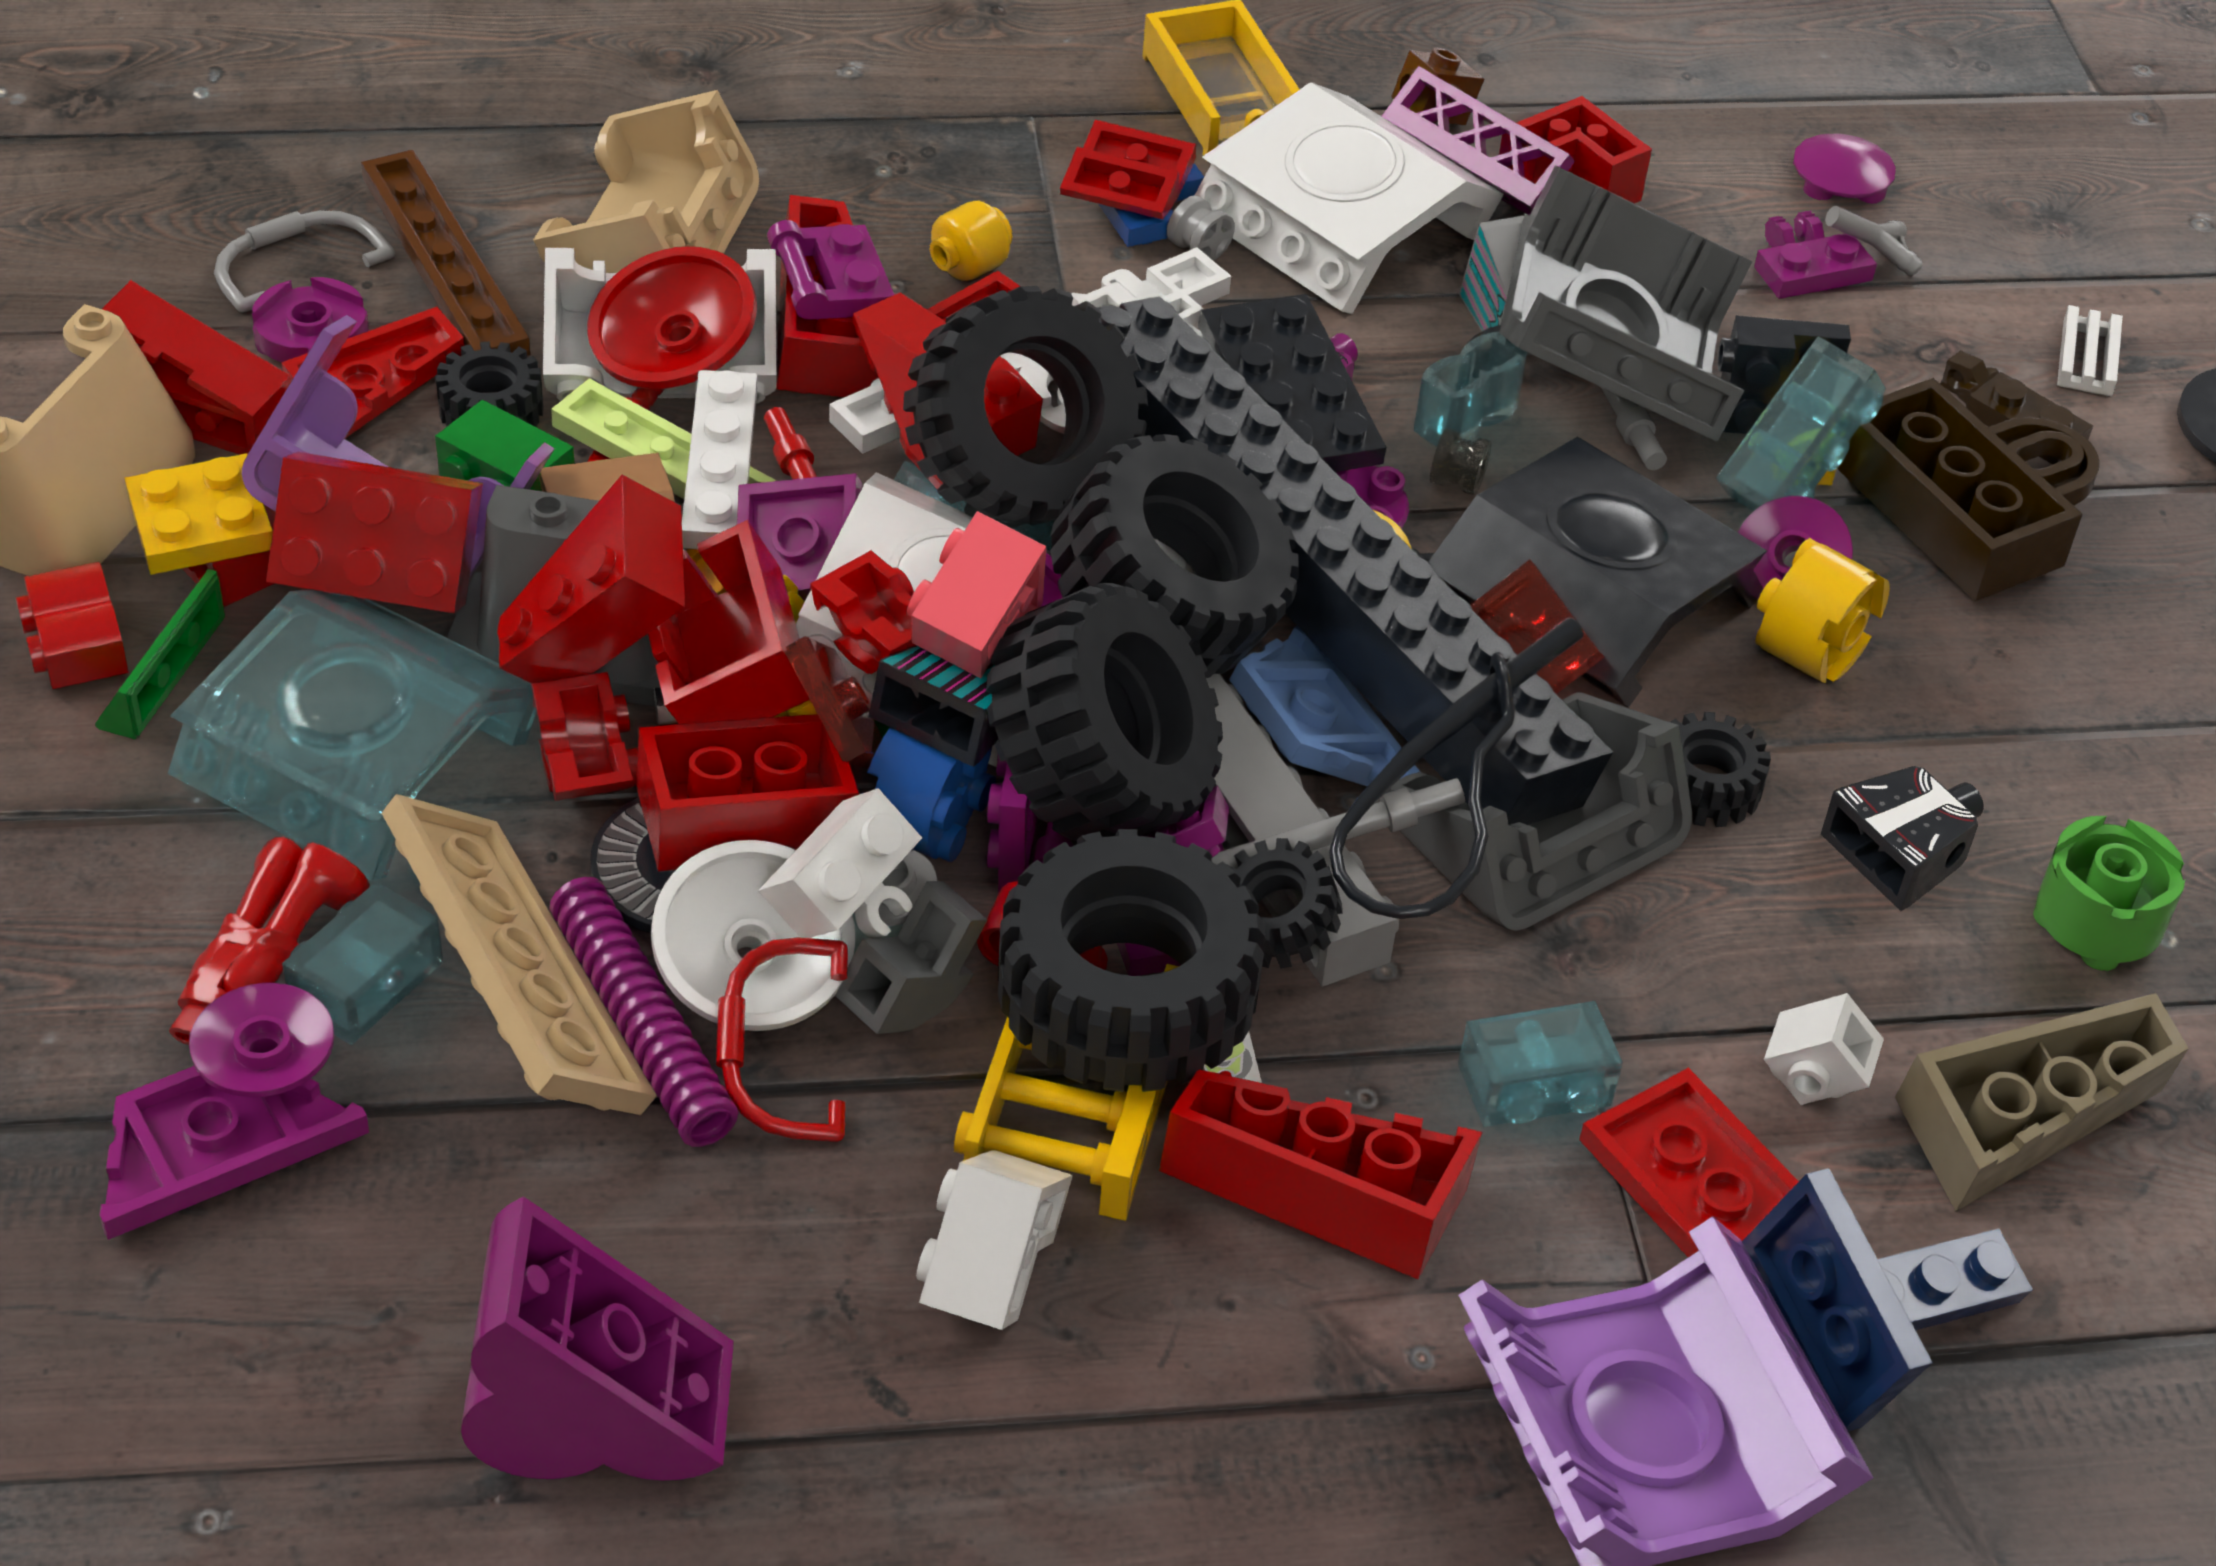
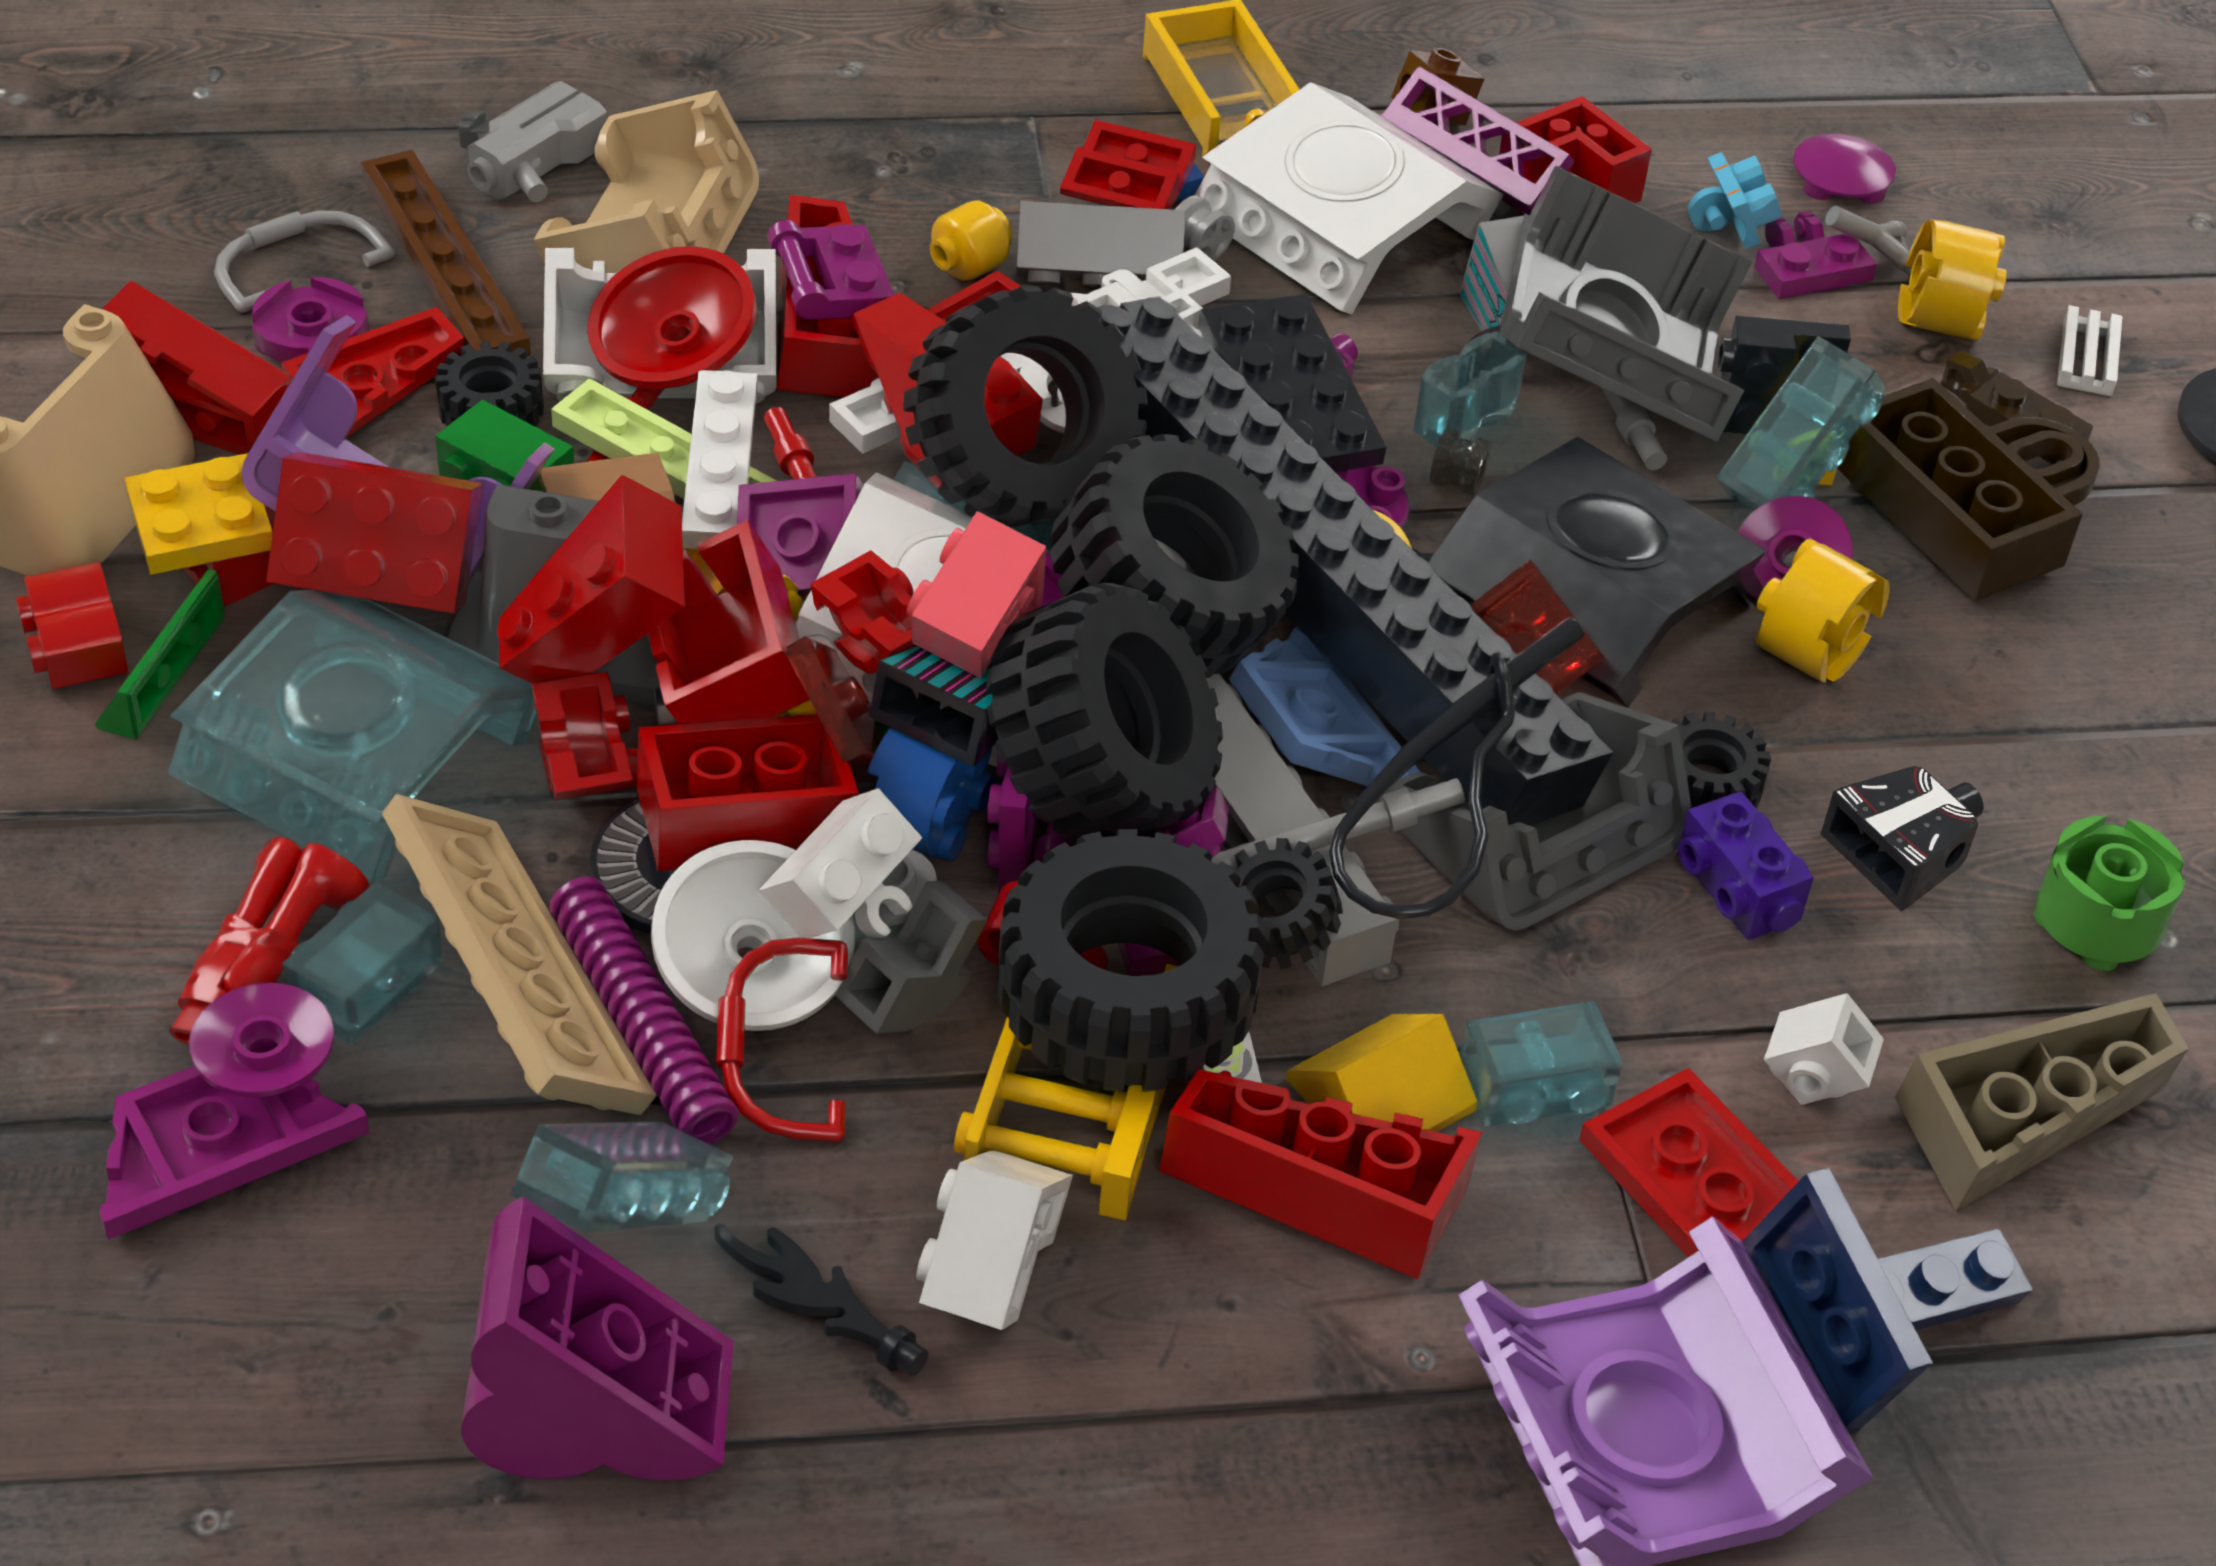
(530, 140): none -> light grey piece
(622, 1175): none -> clear light blue brick
(806, 1294): none -> black piece
(1094, 240): none -> light grey brick
(1392, 1067): none -> yellow slope
(1740, 198): none -> medium azure hips
(1745, 865): none -> dark purple brick
(1952, 279): none -> yellow brick

